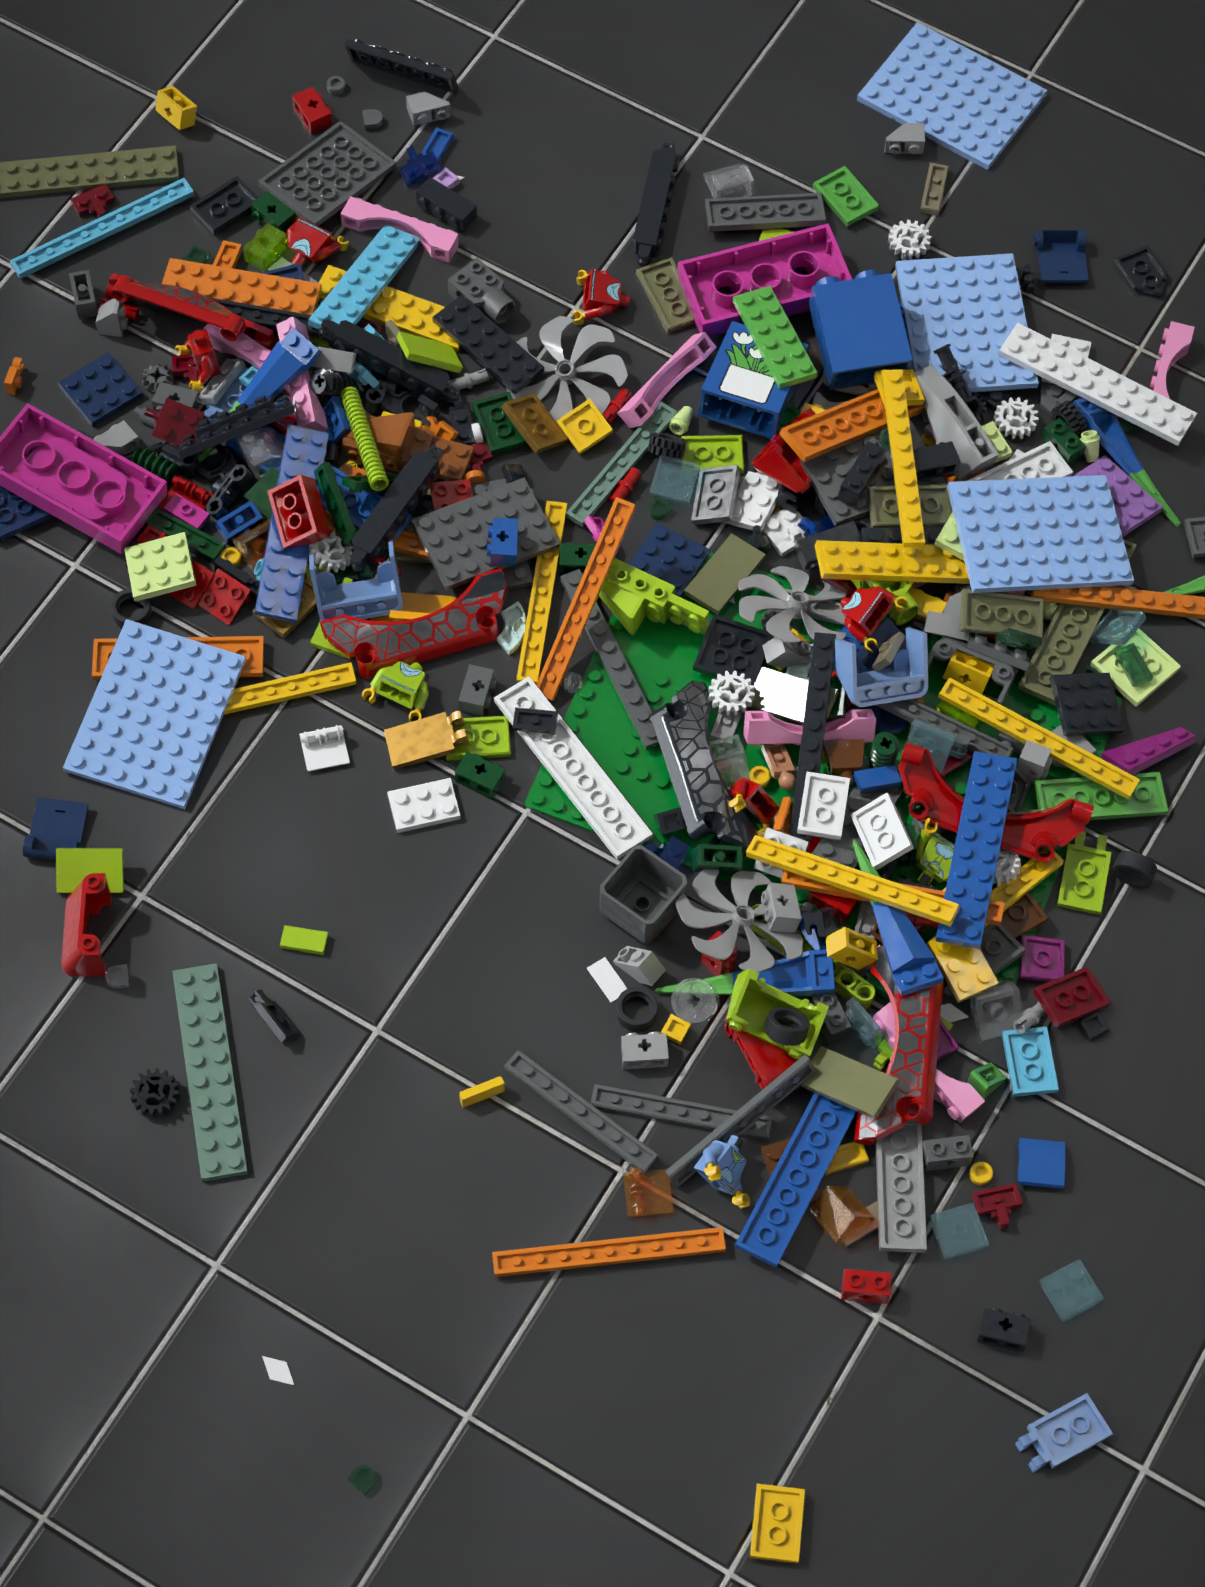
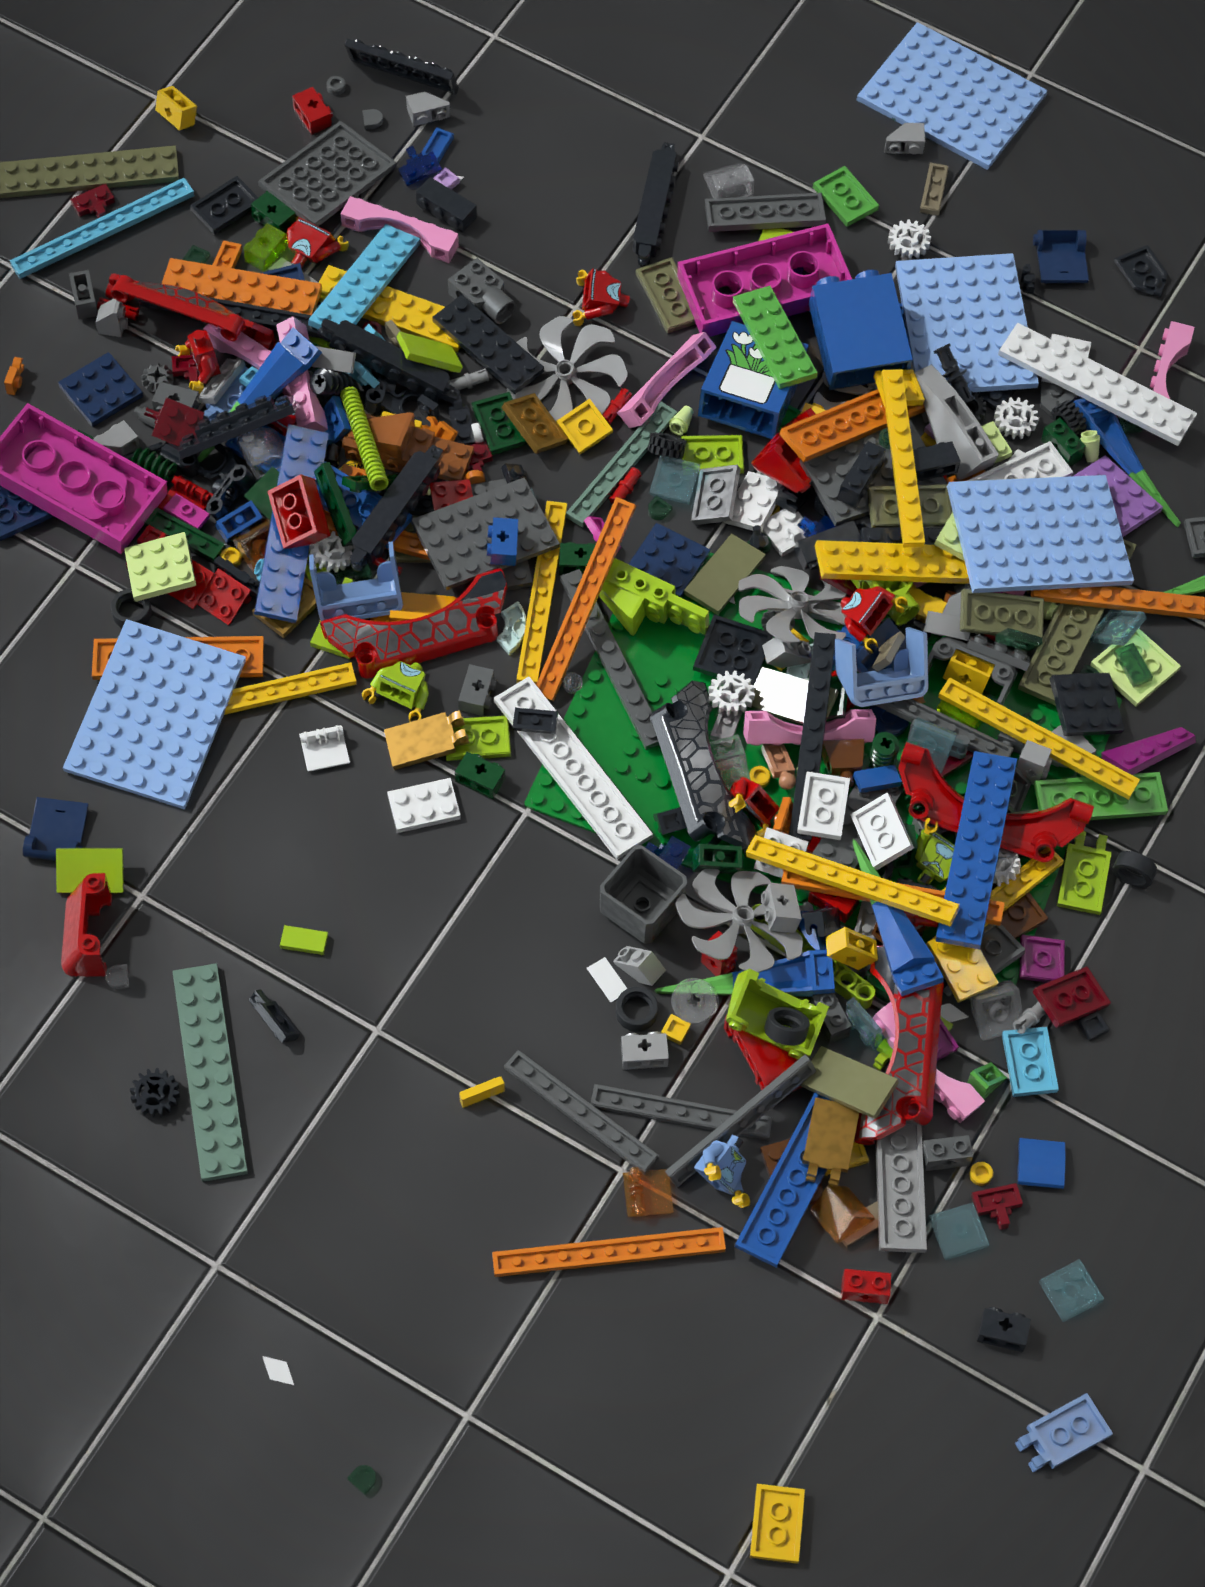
(830, 1139): none -> pearl gold tile

